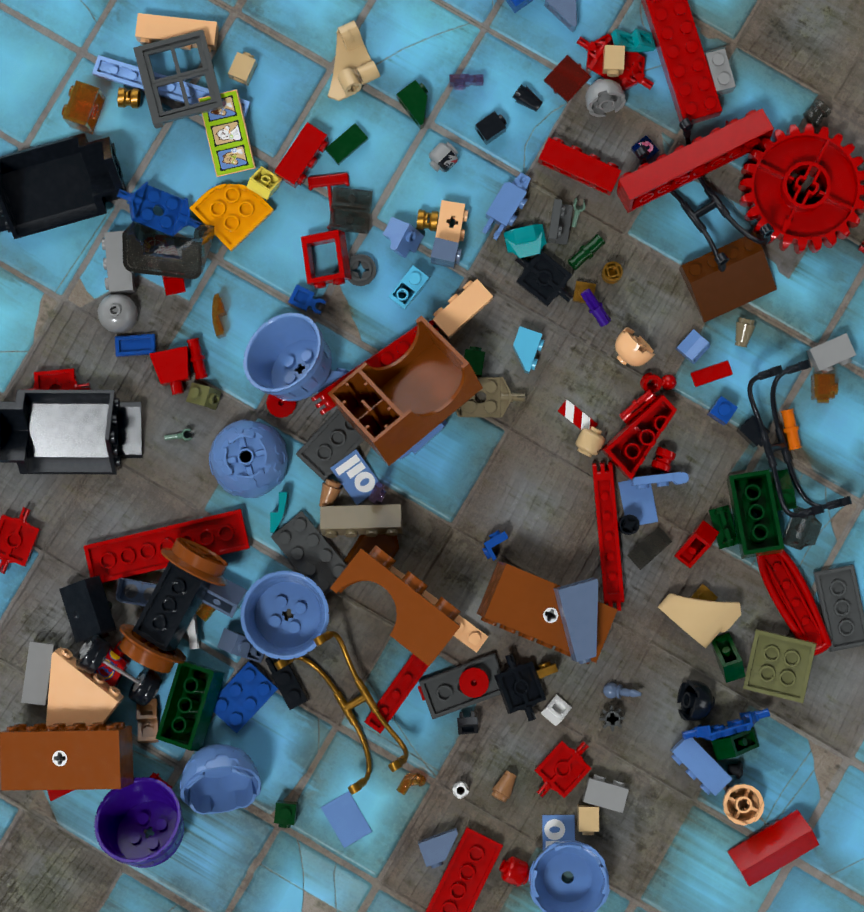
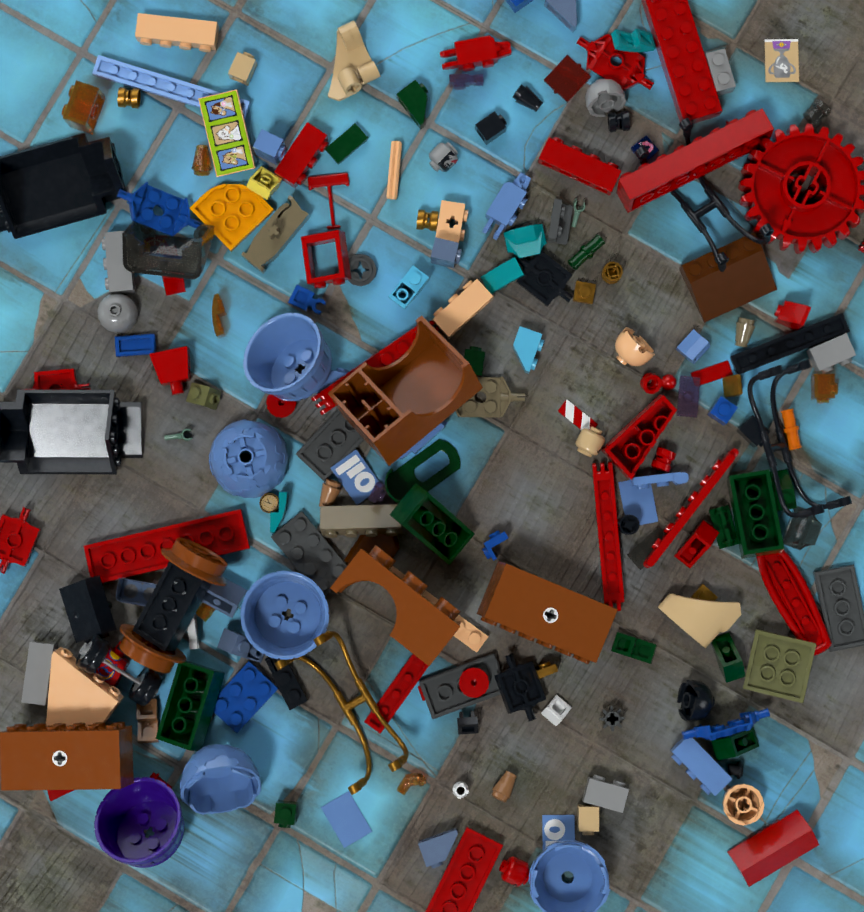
(151, 85): dark grey window -> none
(197, 358): red pin -> none
(201, 161): none -> clear orange cone
(269, 503): none -> tile
(270, 147): none -> medium blue brick
(276, 234): none -> dark tan piece
(350, 210): clear smoke slope -> none
(394, 169): none -> light nougat axle
(401, 480): none -> dark green piece
(402, 237): medium blue brick -> none
(432, 524): none -> dark green brick
(475, 53): none -> red hinge
(502, 275): none -> teal slope
(562, 769): red plate -> none
(579, 615): sand blue slope -> none
(595, 308): dark purple axle -> none
(611, 691): sand blue bar -> none
(613, 60): tan brick -> none
(614, 123): none -> black wheel
(634, 648): none -> dark green slope
(638, 406): red pin -> none
(685, 513): none -> red hinge
(688, 396): none -> clear purple plate
(732, 386): none -> pearl gold slope
(781, 60): none -> sticker
(789, 344): none -> black plate
(792, 314): none -> red slope

